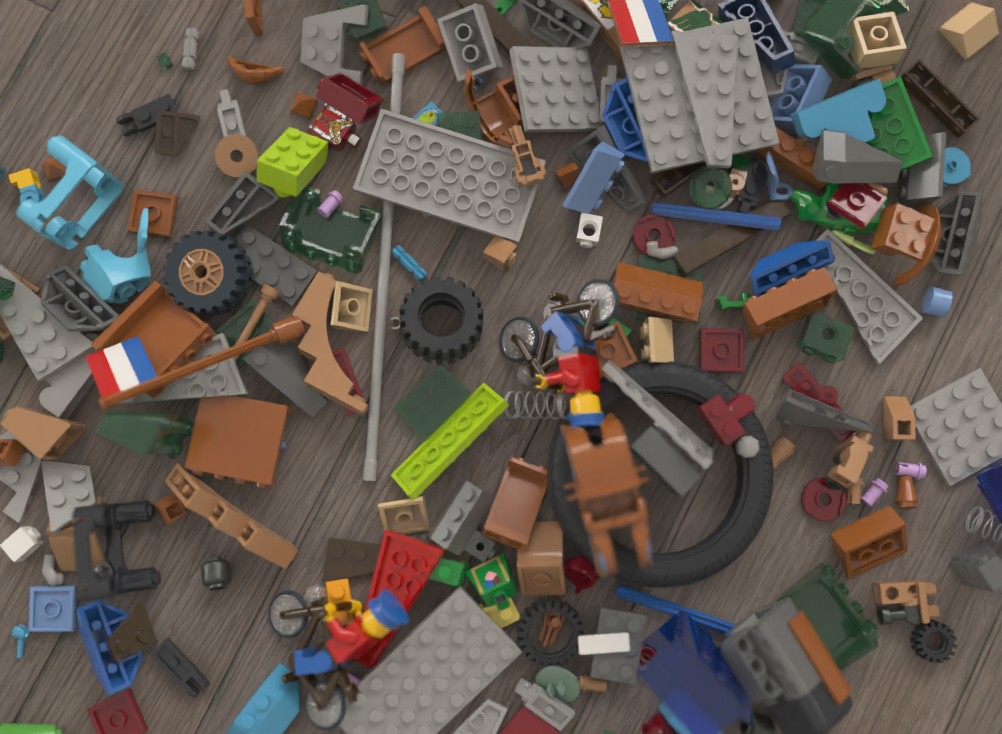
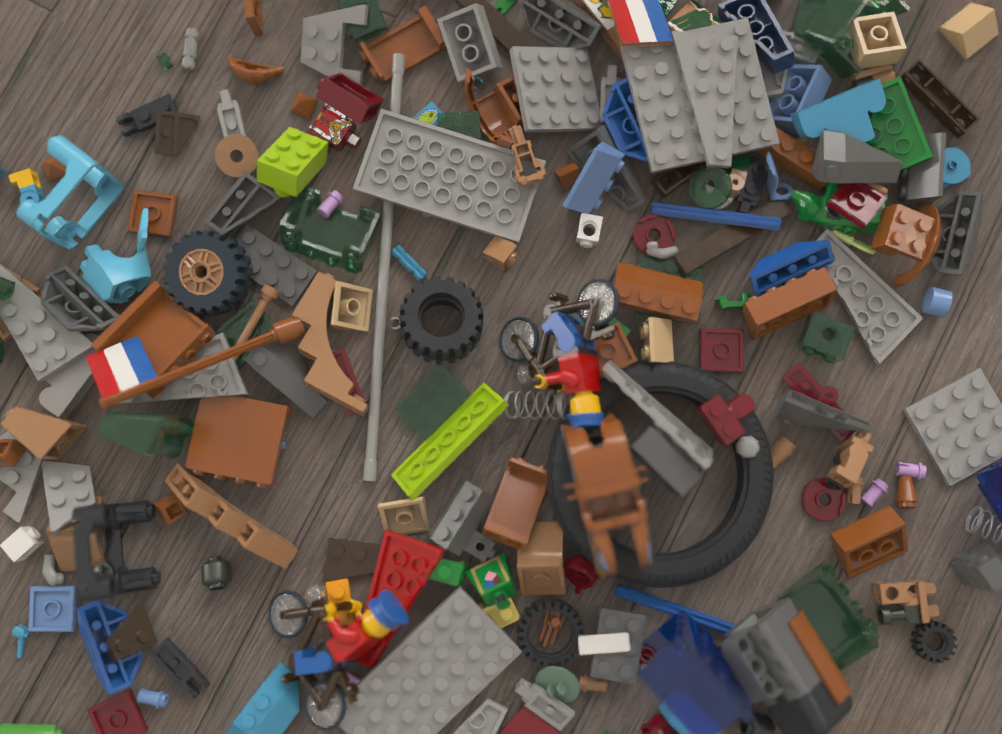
(153, 698): none -> medium blue pin
(898, 419): medium nougat slope -> none

